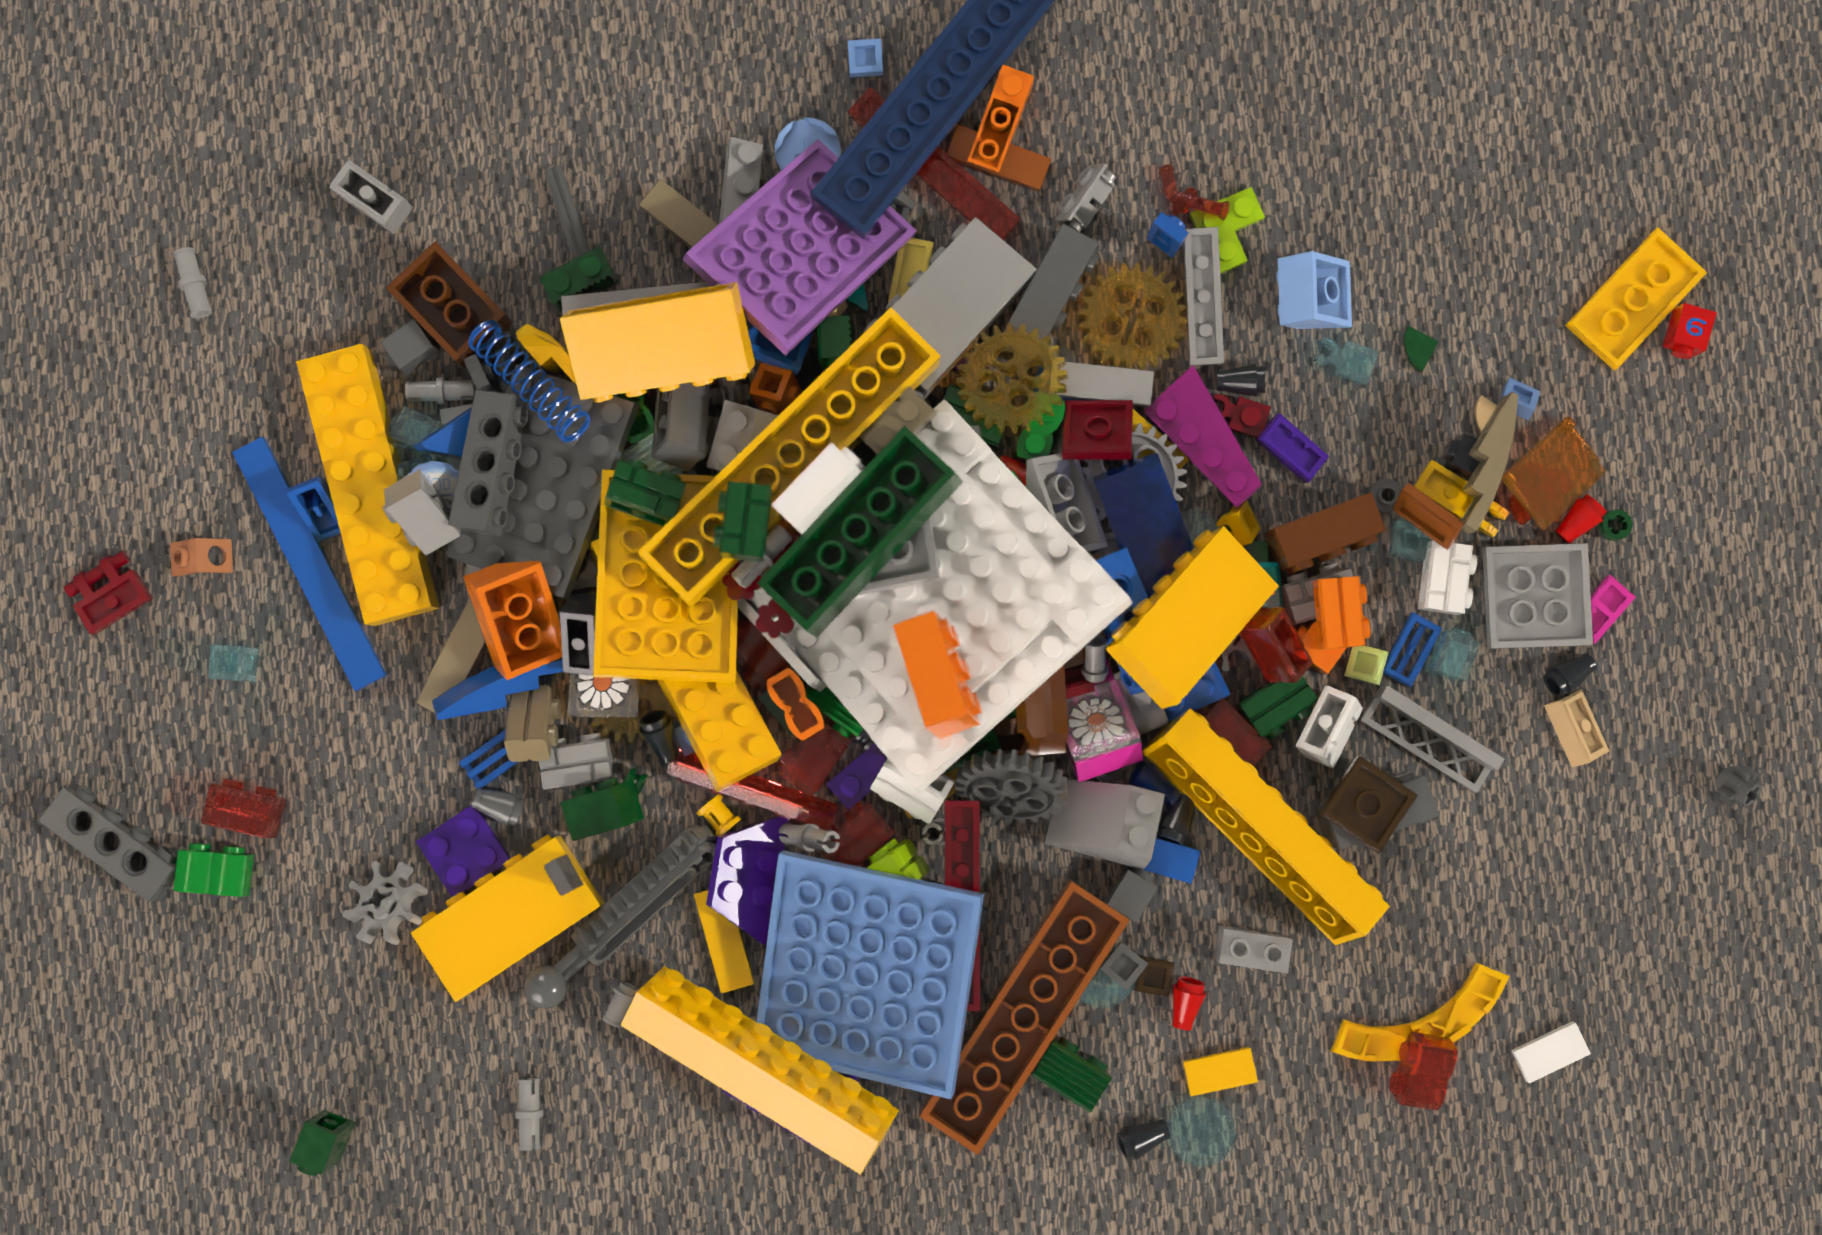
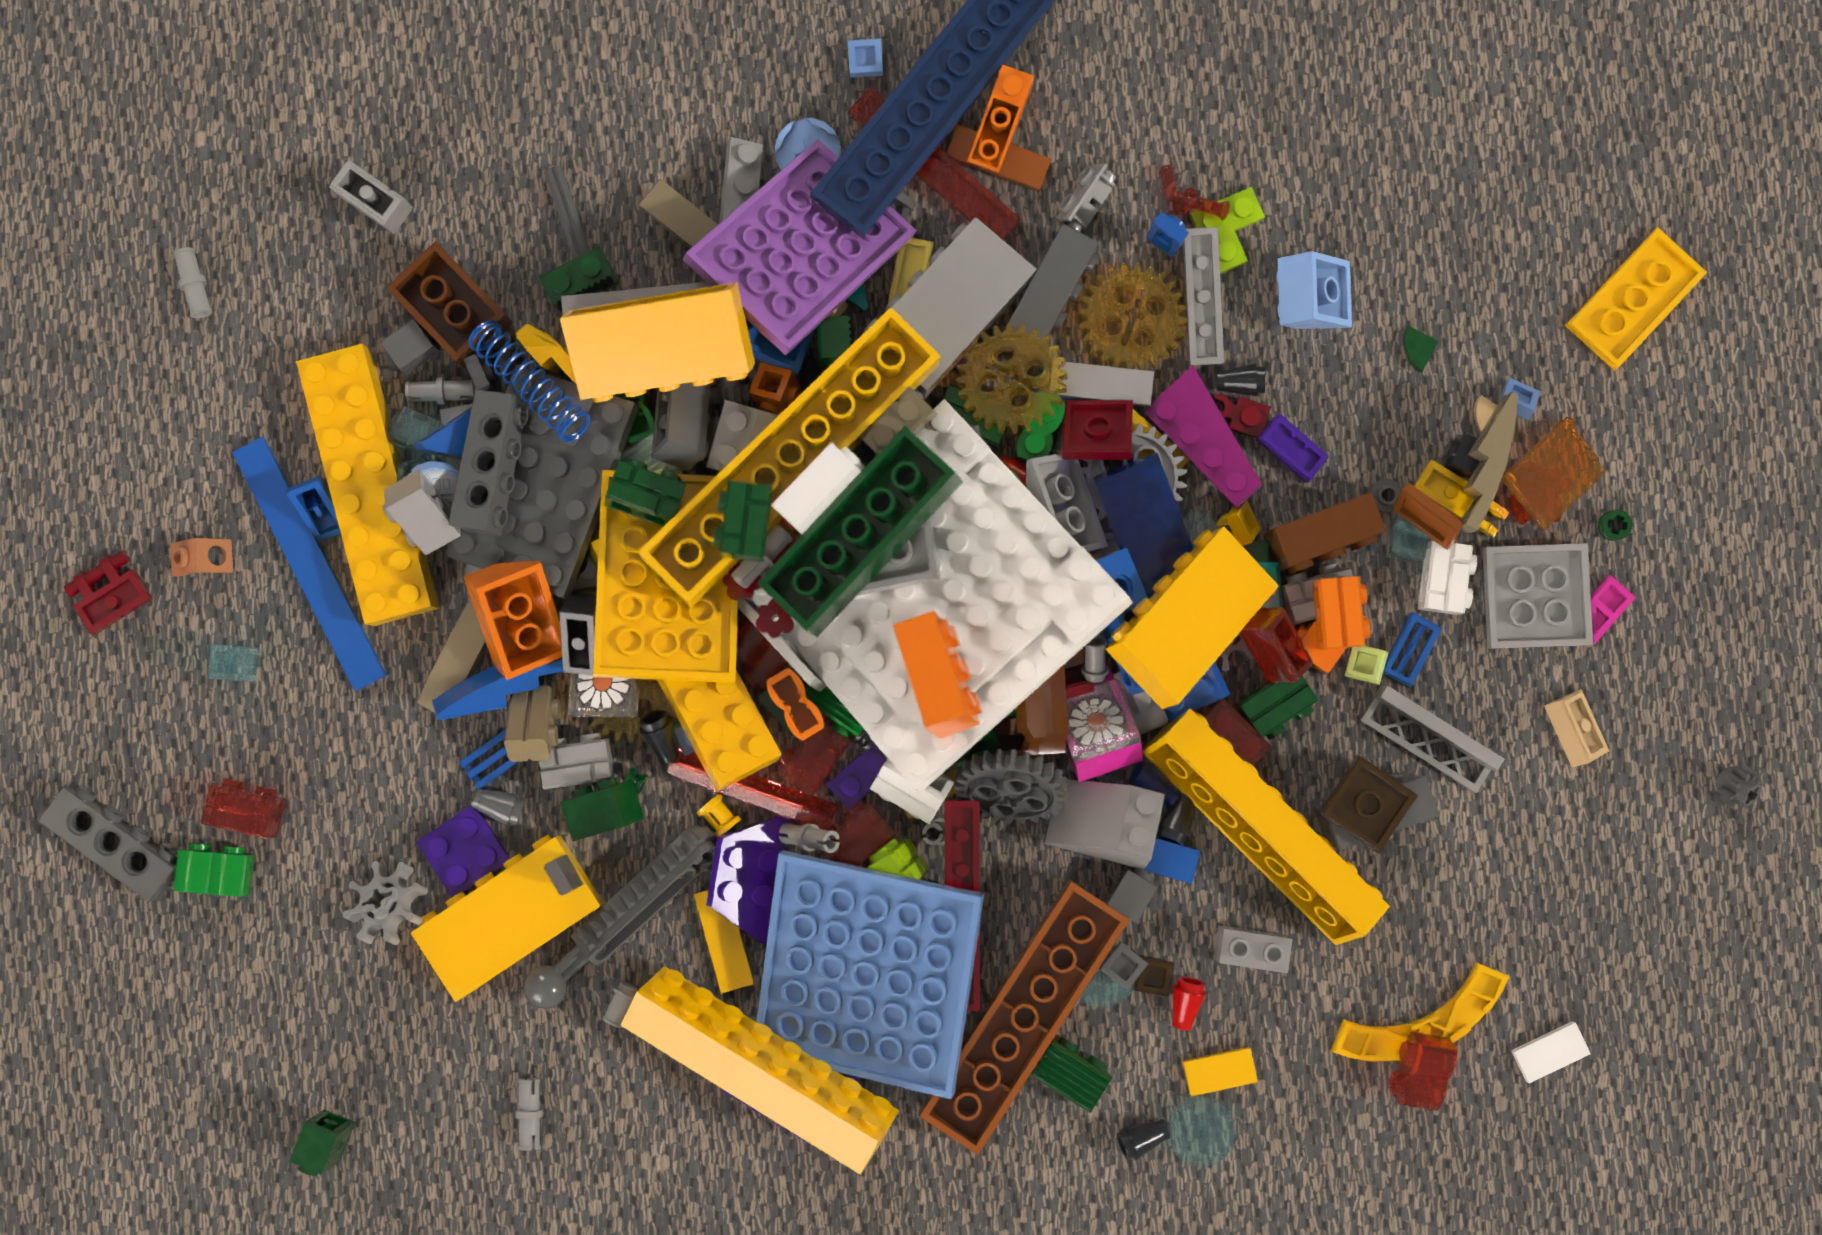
(1329, 726): white brick -> none
(1351, 362): clear light blue plate -> none
(1453, 654): clear light blue brick -> none
(1568, 675): black cone -> none
(1581, 518): red cone -> none
(1689, 330): red brick -> none

